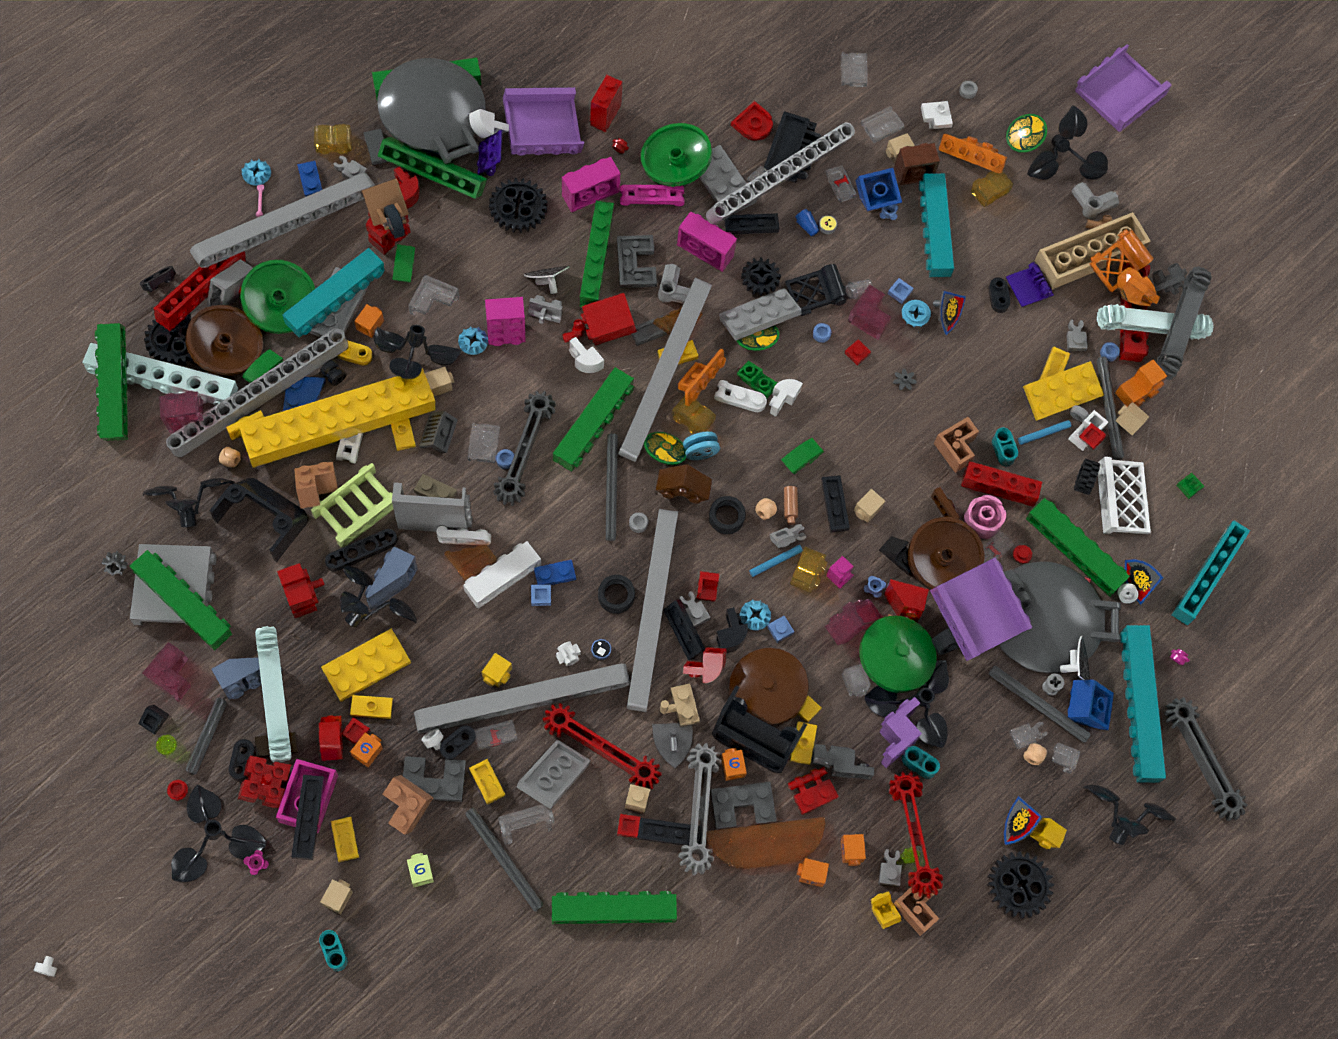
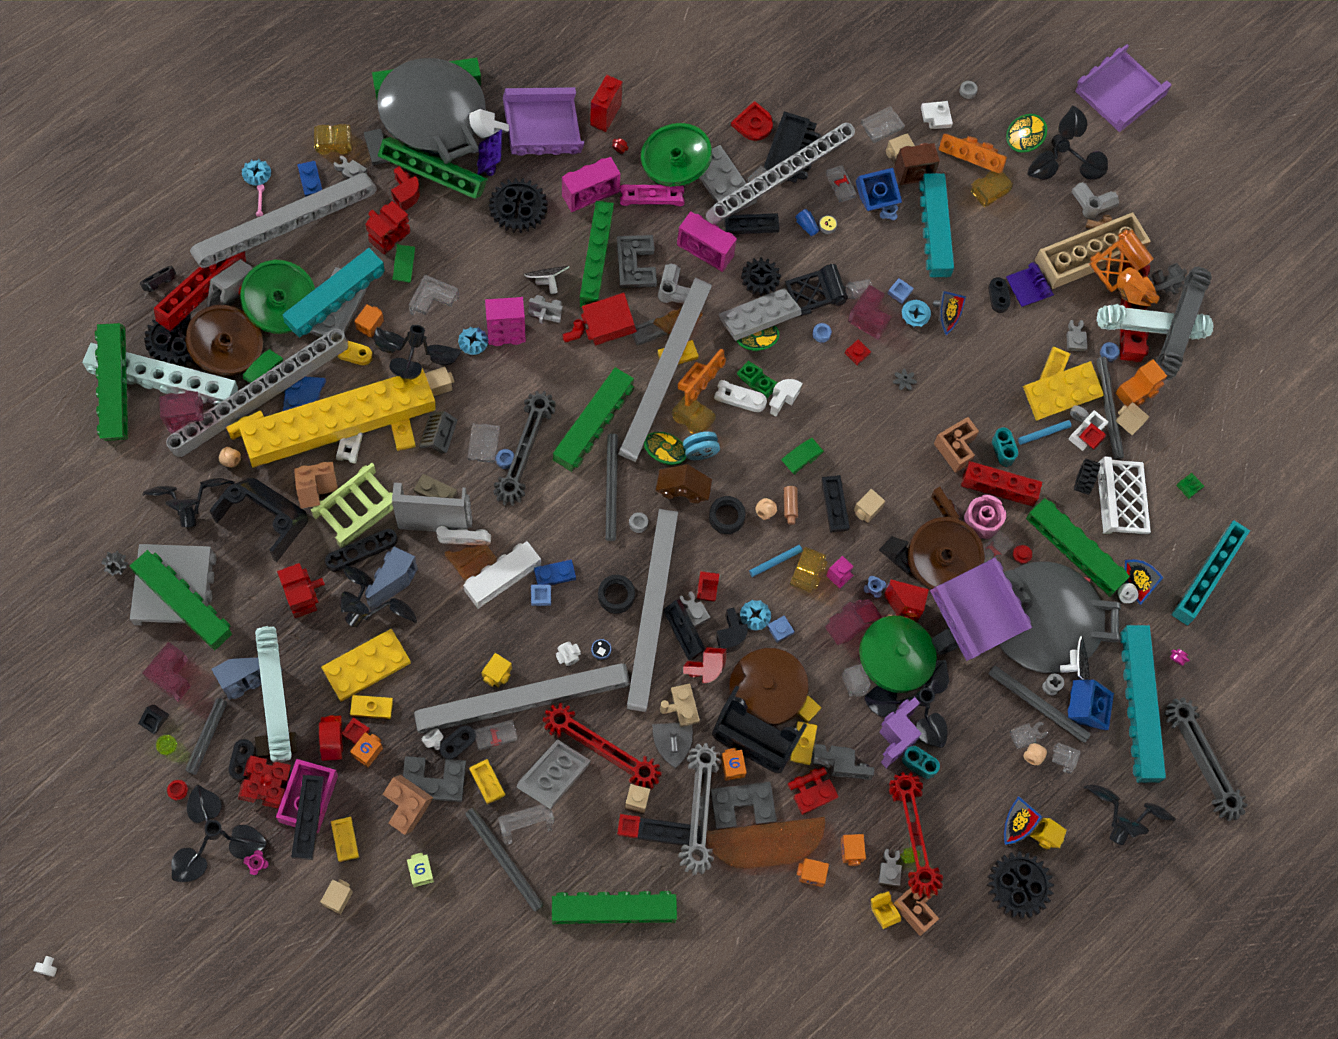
(333, 372): black wheel -> none
(333, 950): teal beam -> none
(387, 206): medium nougat plate -> none
(585, 360): white brick -> none
(786, 536): light grey plate -> none
(854, 69): clear plate -> none

